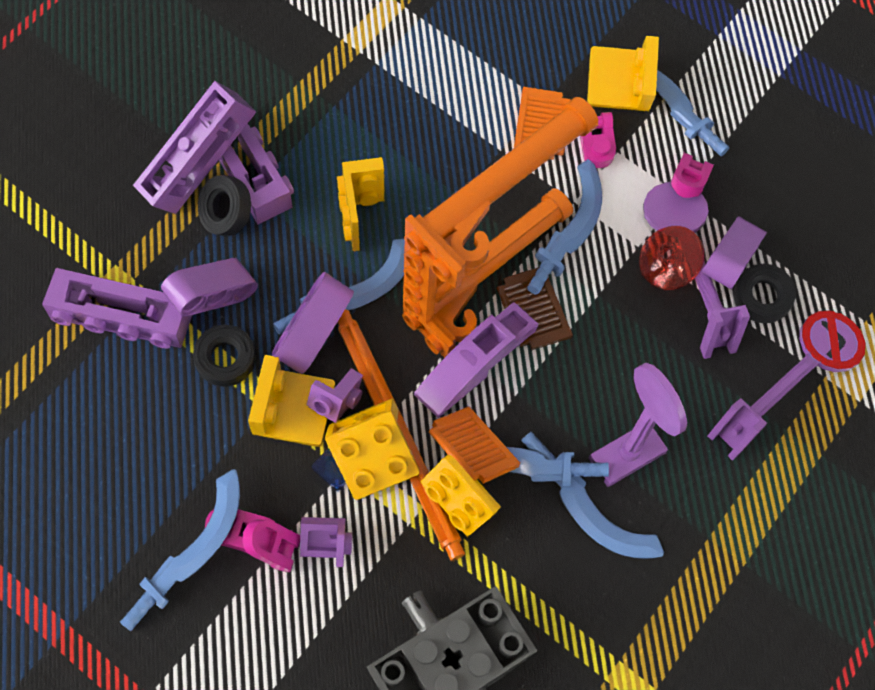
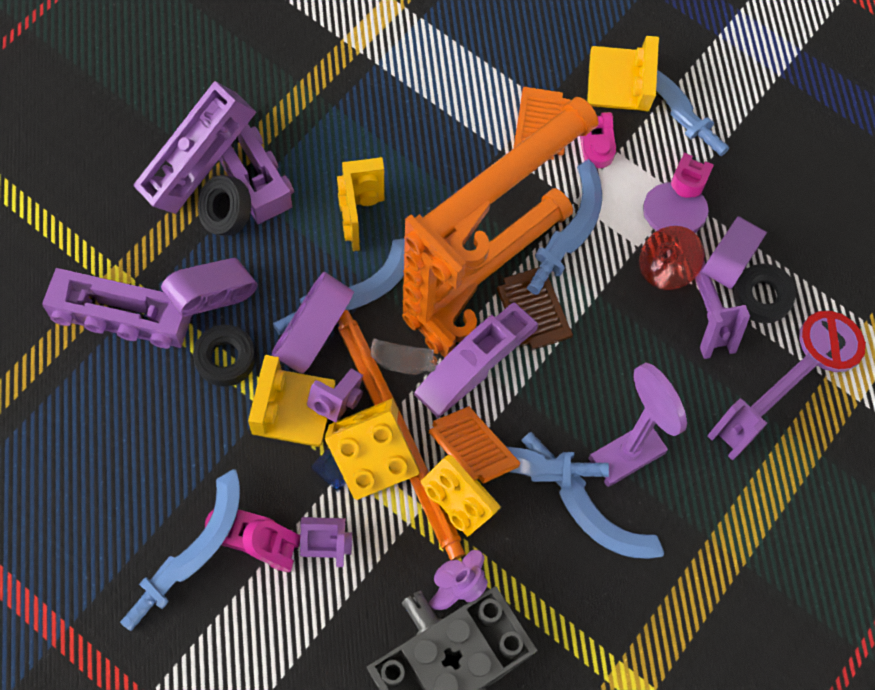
(403, 358): none -> clear helmet
(459, 581): none -> medium lavender plate

